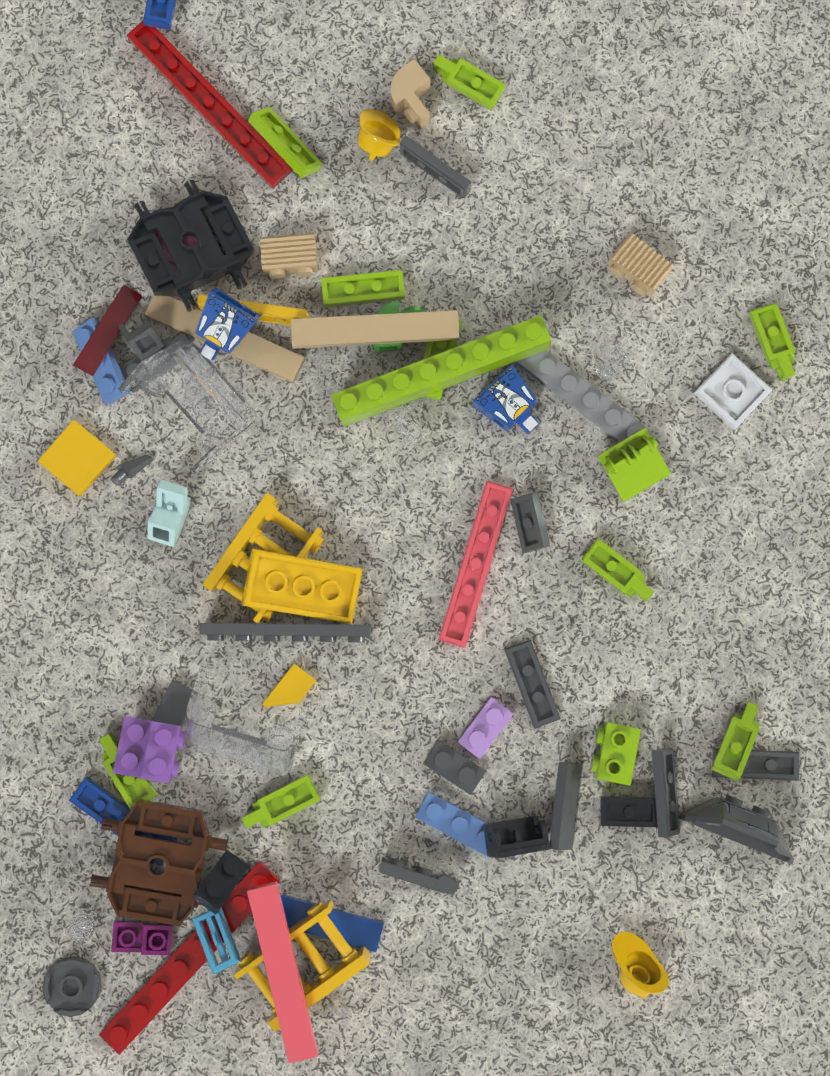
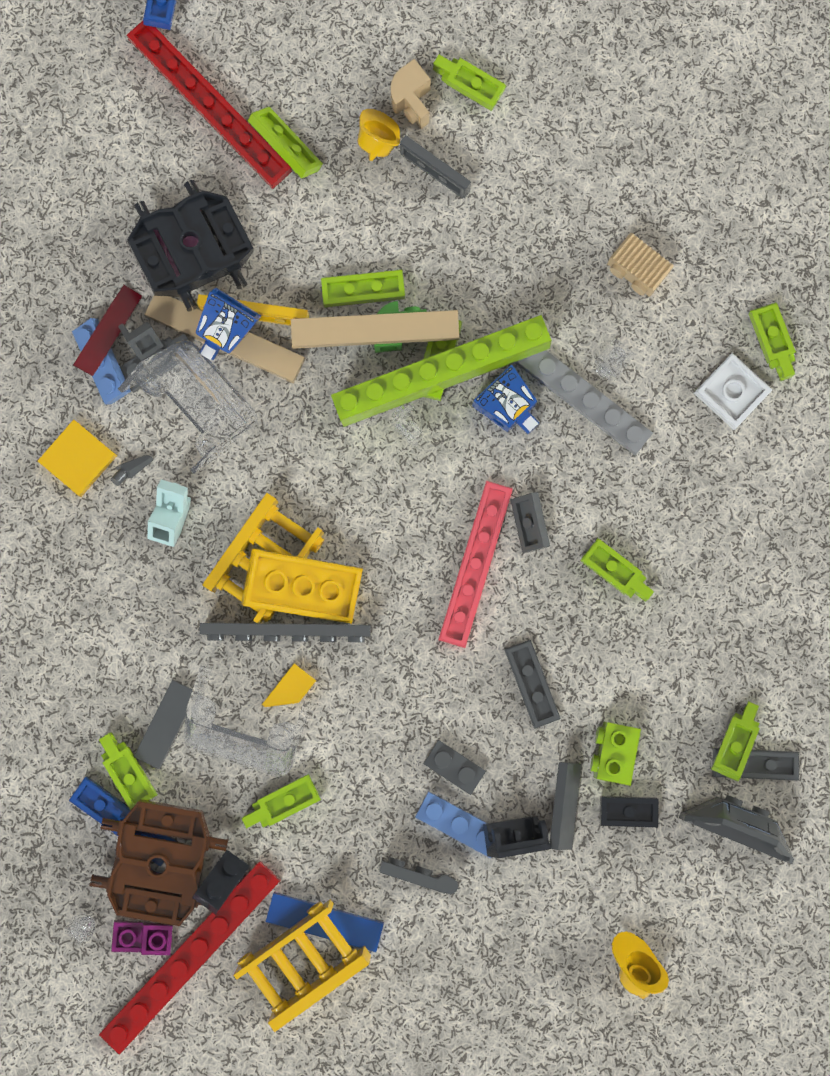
(81, 986): dark grey tile -> none
(148, 750): medium lavender plate -> none
(227, 936): medium azure tile -> none
(282, 972): coral tile -> none
(289, 255): tan brick -> none
(485, 727): lavender plate -> none
(634, 464): lime hinge -> none
(665, 792): dark grey tile -> none

